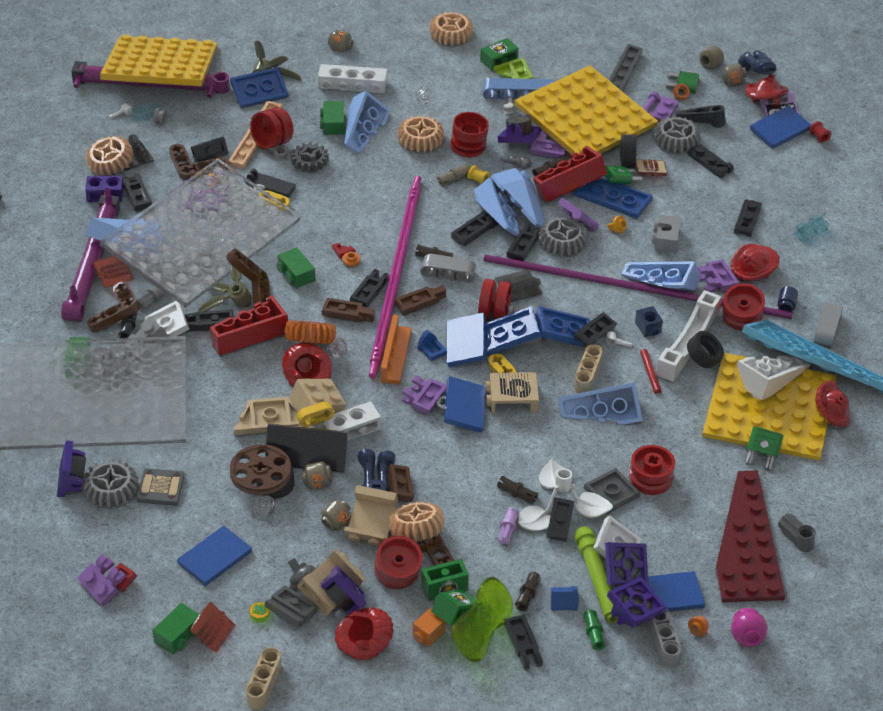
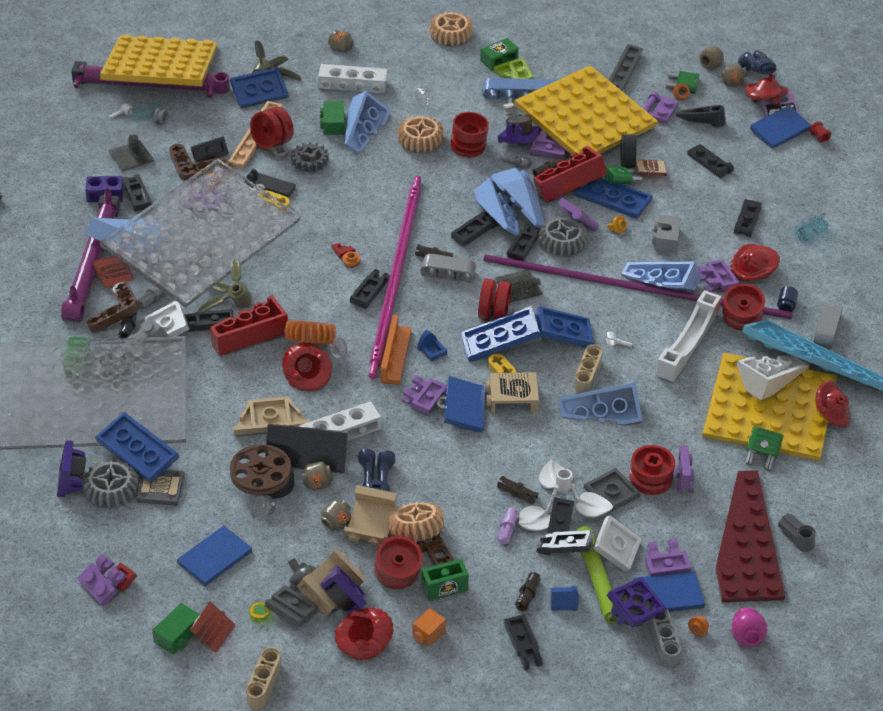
(109, 156): light nougat gear -> none
(137, 447): none -> blue tile
(253, 272): reddish brown beam -> none
(296, 267): green brick -> none
(313, 391): tan brick -> none
(315, 414): yellow beam -> none
(347, 310): reddish brown hinge -> none
(401, 482): reddish brown plate -> none
(420, 299): reddish brown hinge -> none
(452, 605): green brick -> none
(454, 175): dark tan pin -> none
(466, 339): tile -> none
(476, 626): clear neon green plate -> none
(477, 174): yellow bush -> none
(565, 542): none -> hinge
(594, 629): green pin -> none
(595, 329): black plate -> none
(625, 563): dark purple piece -> none
(648, 321): dark blue brick -> none
(650, 371): red bar -> none
(668, 563): none -> medium lavender plate
(677, 134): light grey gear -> none
(684, 471): none -> medium lavender plate
(699, 355): black tyre -> none

